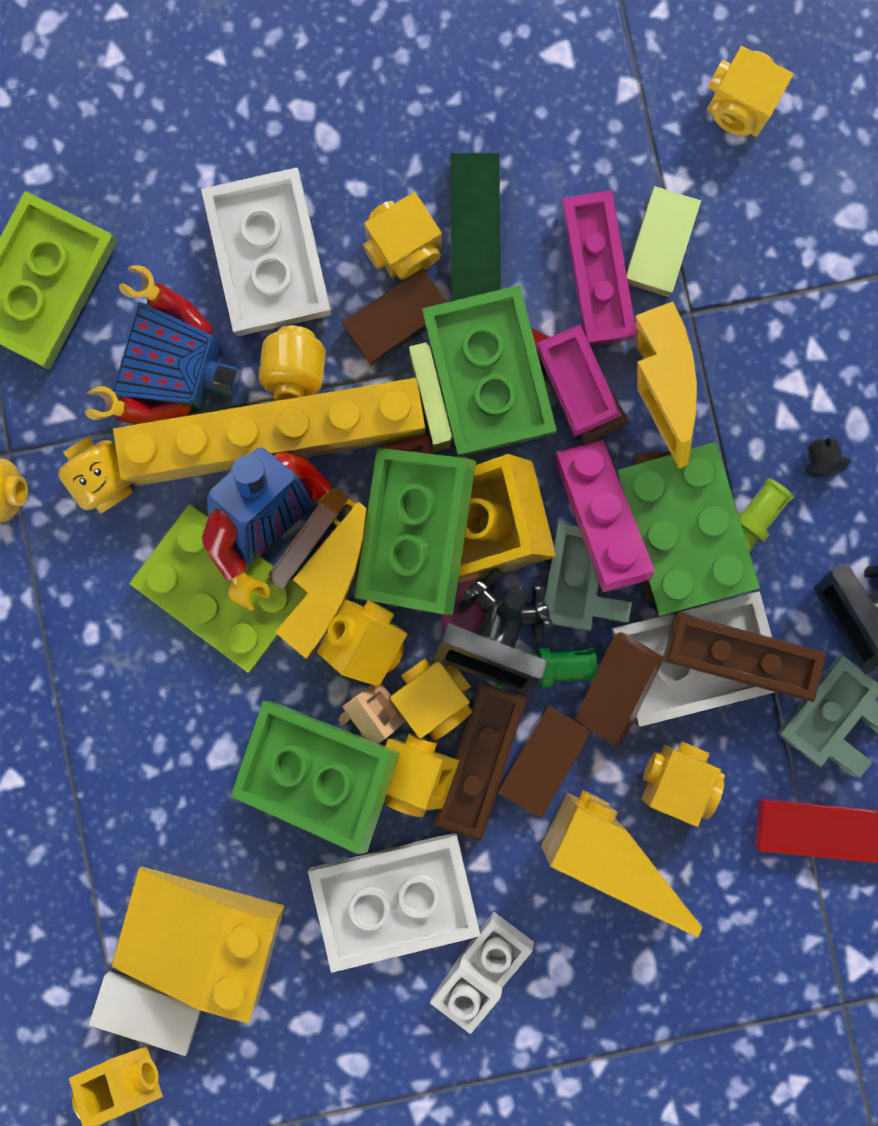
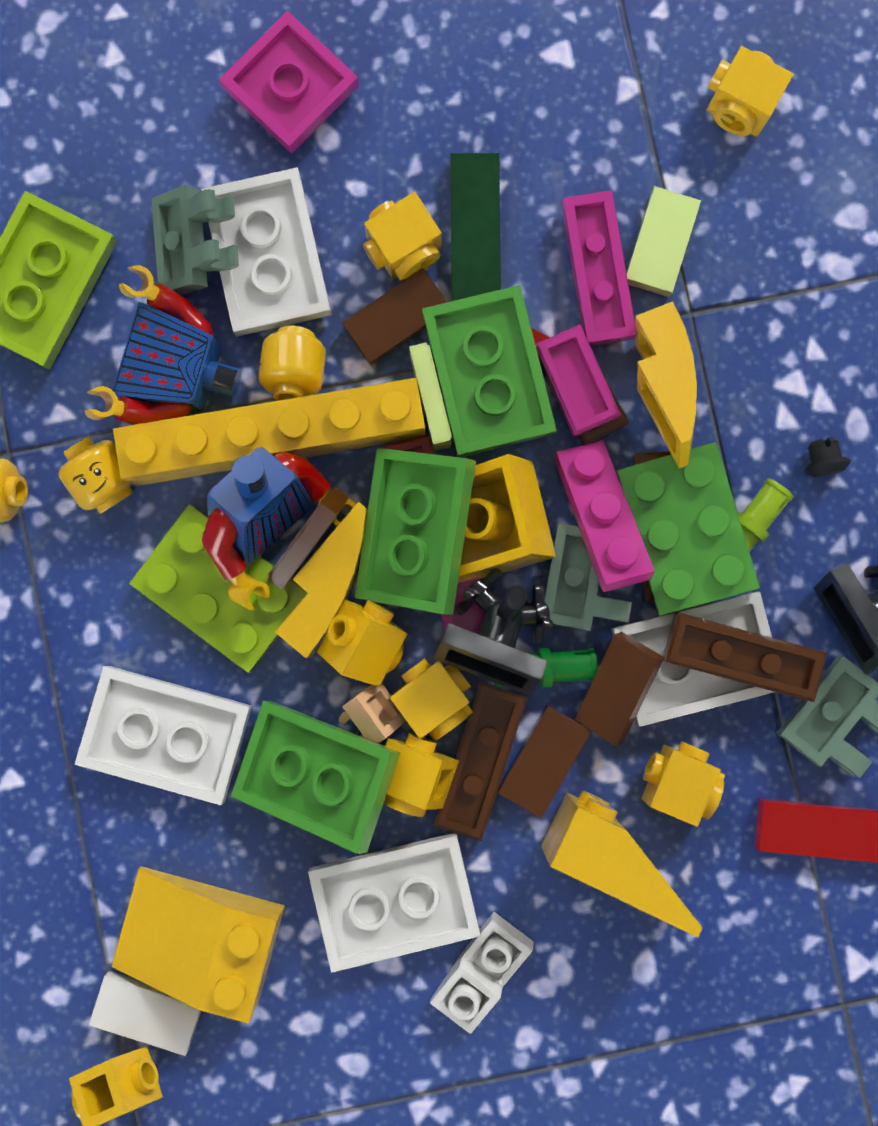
(163, 735): none -> white plate
(179, 238): none -> sand green plate
(289, 82): none -> dark pink plate

